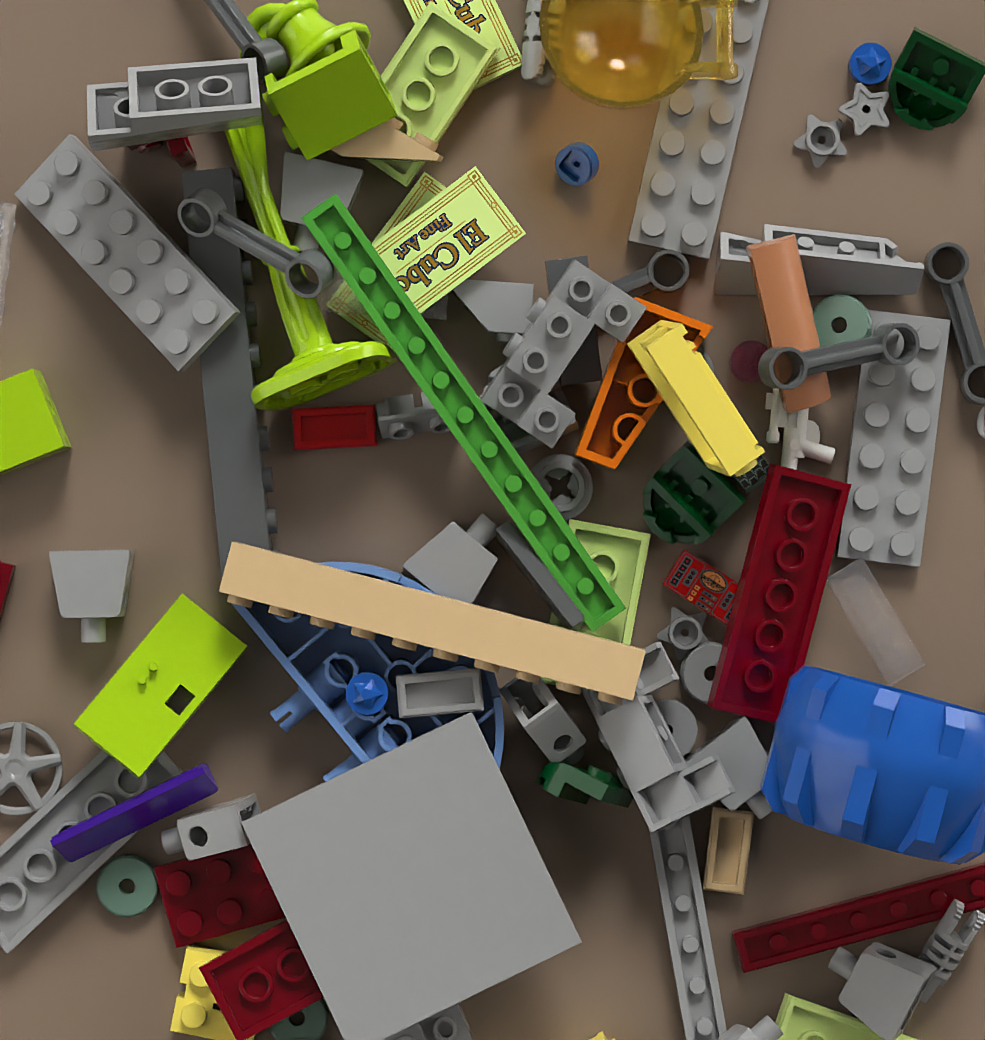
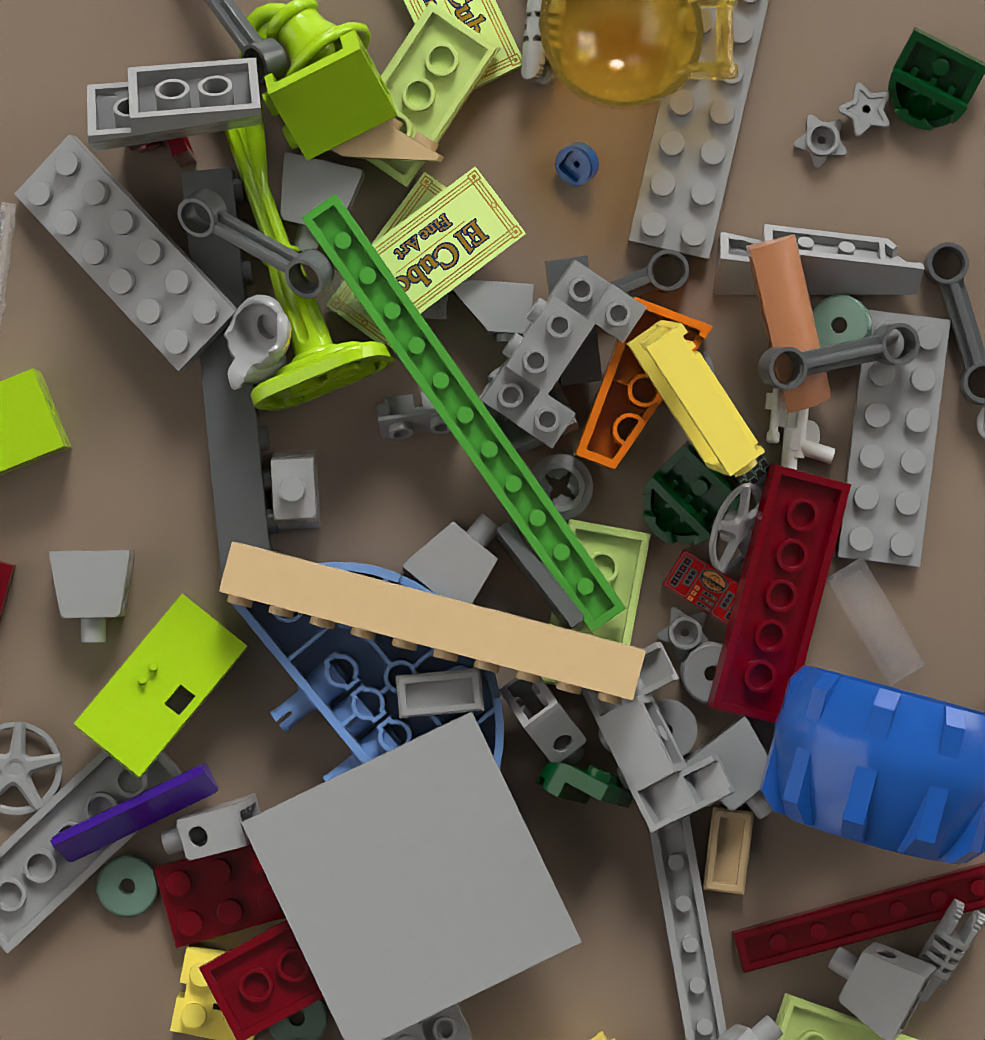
(257, 341): none -> light grey hair
(295, 489): none -> light grey torso
(334, 427): red tile -> none
(367, 693): blue tile -> none
(734, 528): none -> light grey wheel
(745, 360): clear pink tile -> none
(869, 64): blue tile -> none

